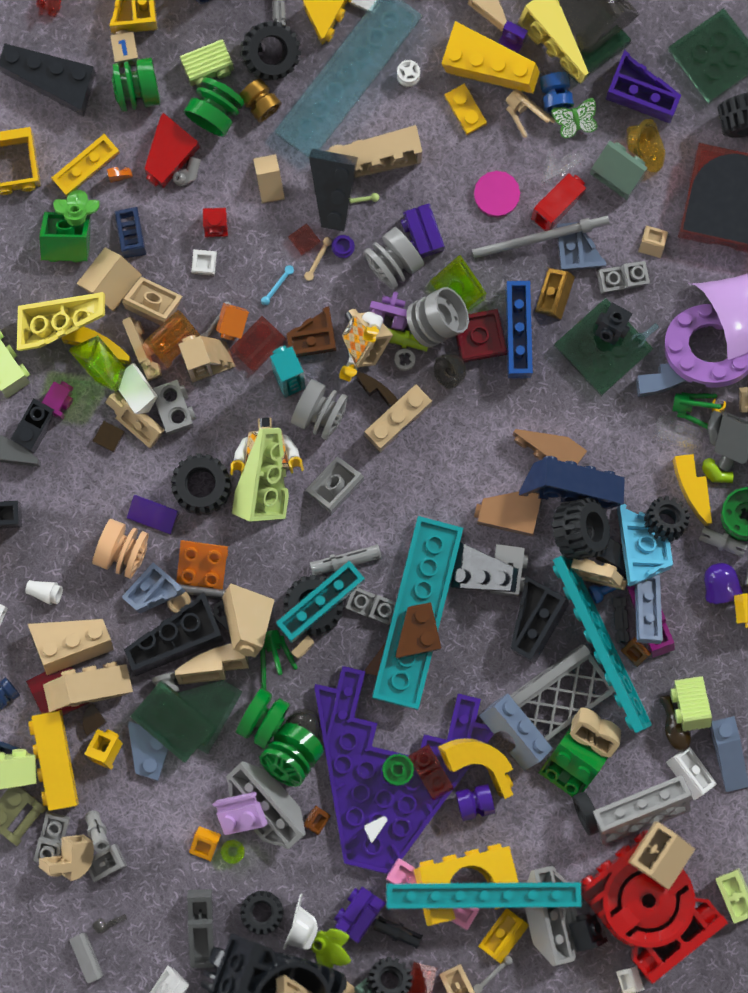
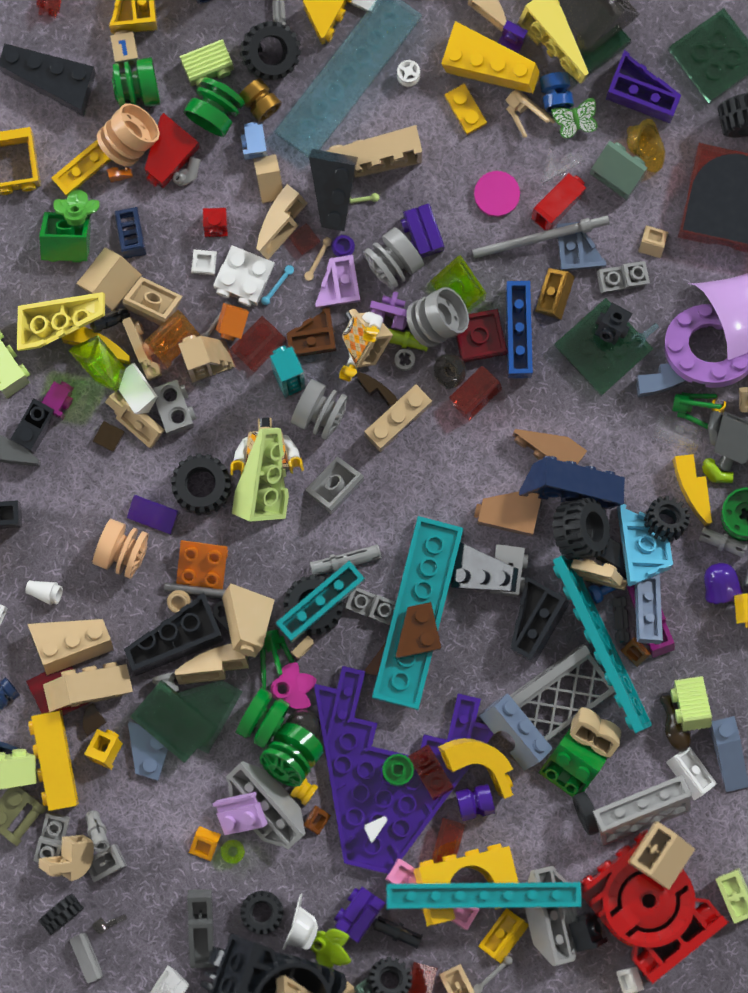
(61, 914): none -> black tyre
(109, 320): none -> black axle
(128, 134): none -> light nougat wheel
(152, 589): sand blue wing -> none
(243, 276): none -> white plate
(253, 141): none -> light blue brick
(280, 221): none -> tan slope
(297, 686): none -> dark pink plate
(304, 791): none -> yellow wheel
(339, 283): none -> lavender wing
(448, 839): none -> clear red slope
(475, 393): none -> clear red hinge

